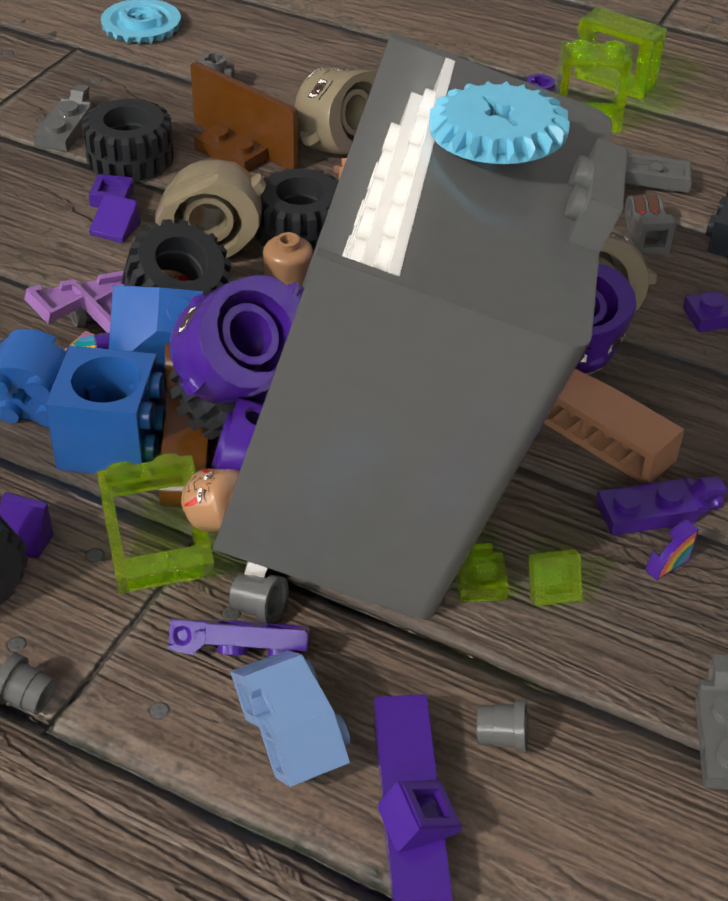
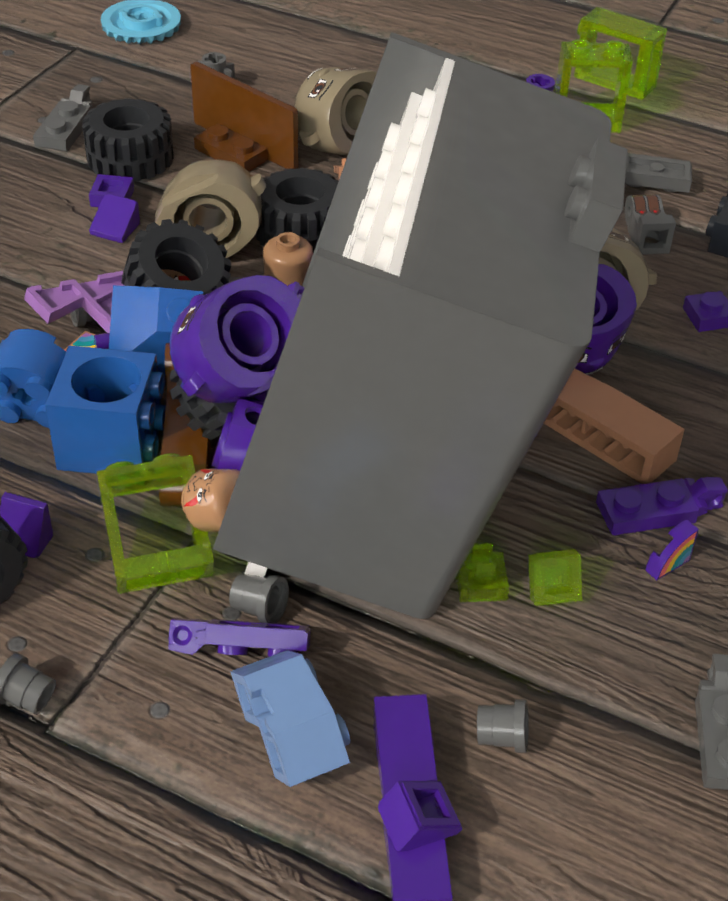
(499, 123): medium azure gear -> none

